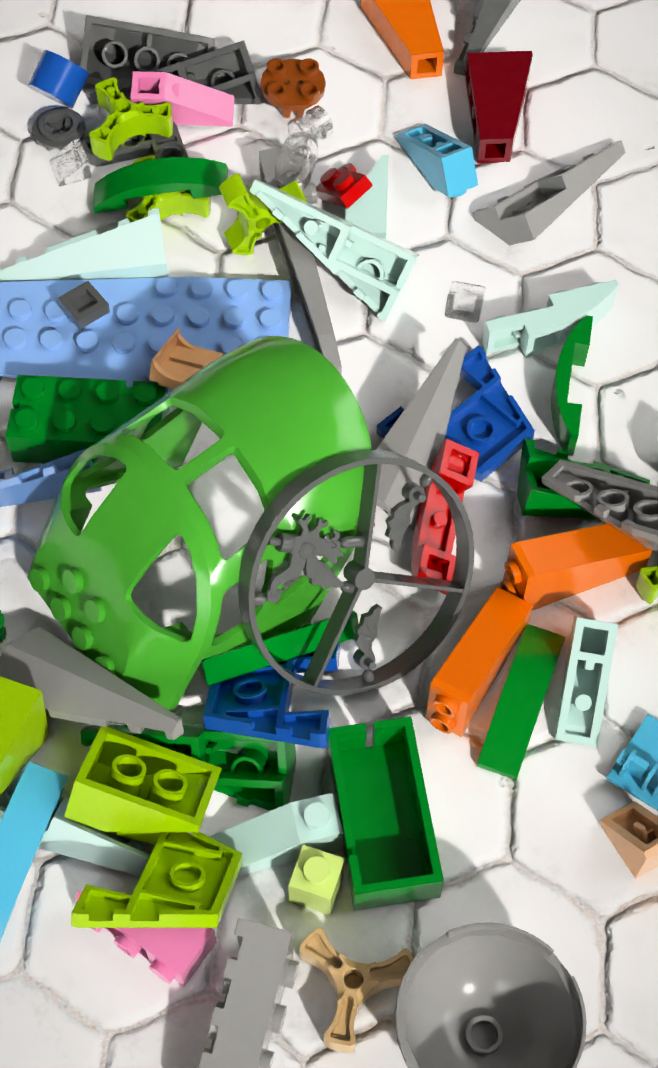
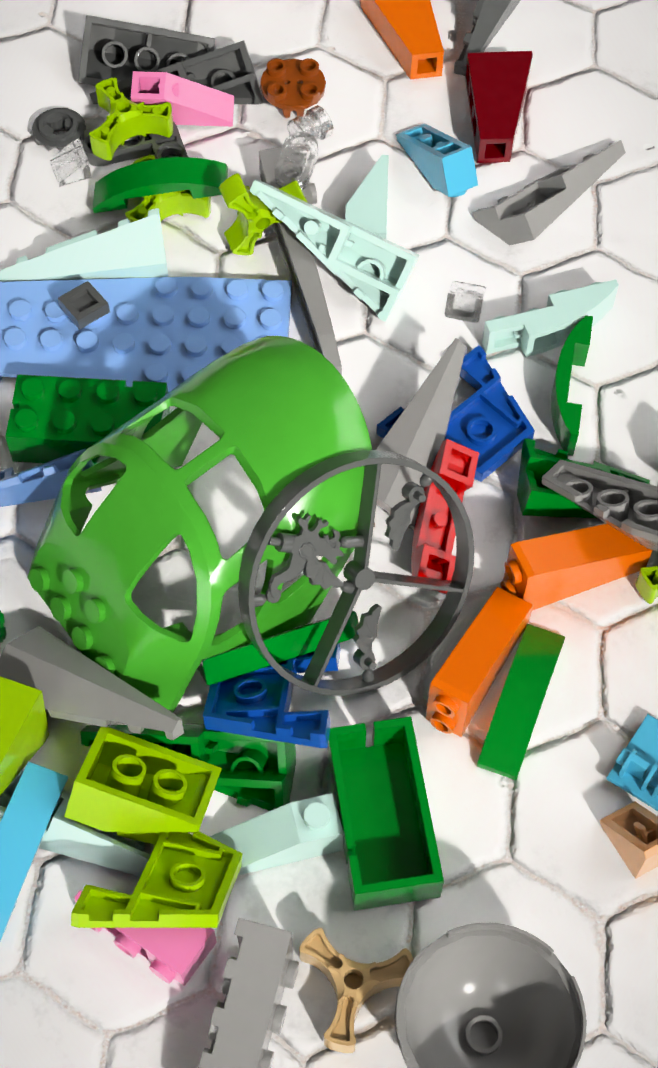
(58, 79): blue piece -> none
(179, 361): light nougat piece -> none
(316, 880): yellowish green brick -> none
(342, 185): red hinge -> none
(585, 681): light aqua slope -> none

